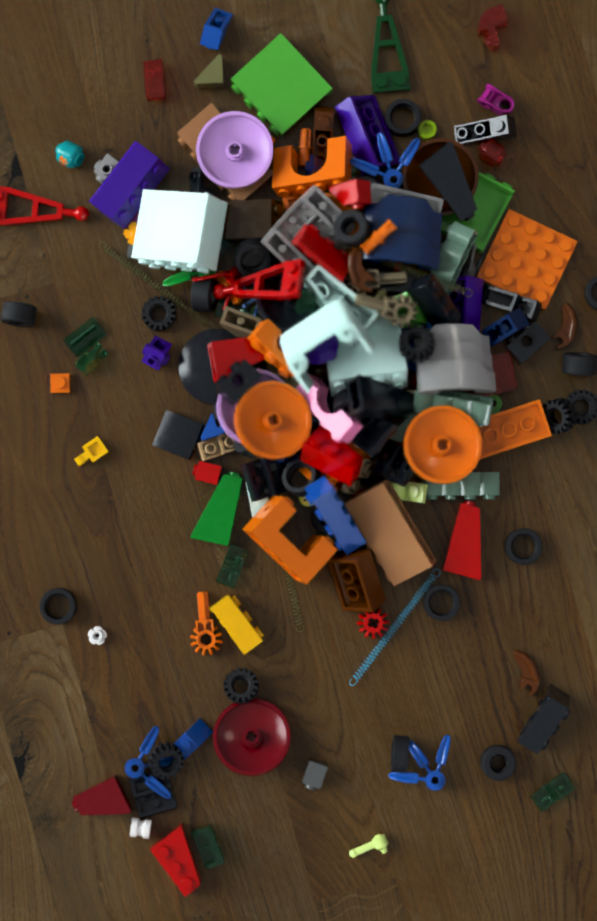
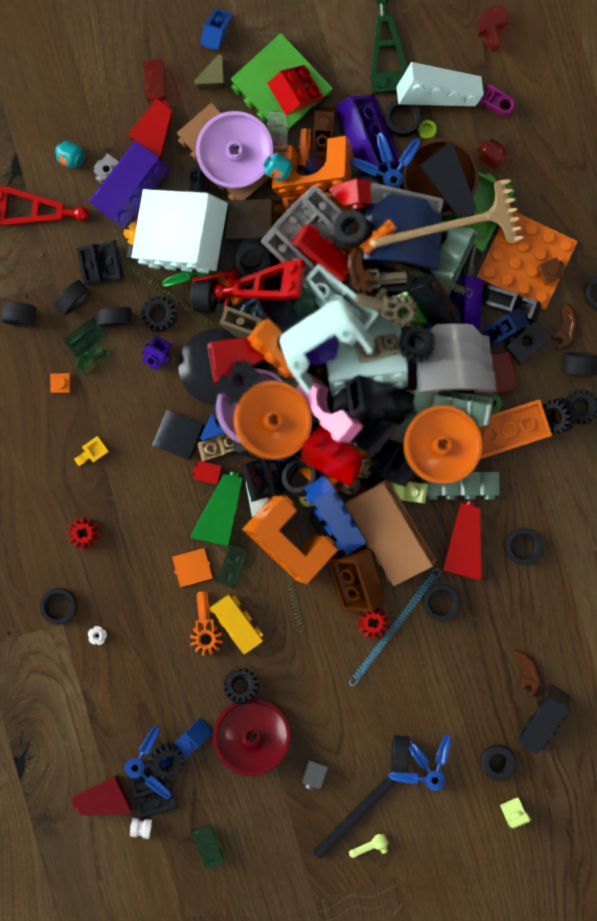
(72, 297): none -> black tyre
(90, 530): none -> red gear
(100, 262): none -> black slope
(114, 317): none -> black tyre
(153, 128): none -> red slope
(177, 860): red wedge -> none
(192, 567): none -> orange piece
(277, 167): none -> teal head
(278, 129): none -> clear slope
(294, 89): none -> red slope
(353, 818): none -> black axle
(384, 346): none -> dark tan slope
(438, 86): none -> light aqua wedge
(493, 128): black slope -> none
(499, 213): none -> tan piece
(514, 813): none -> yellowish green plate
(551, 270): none -> reddish brown brick
(552, 791): clear green slope -> none

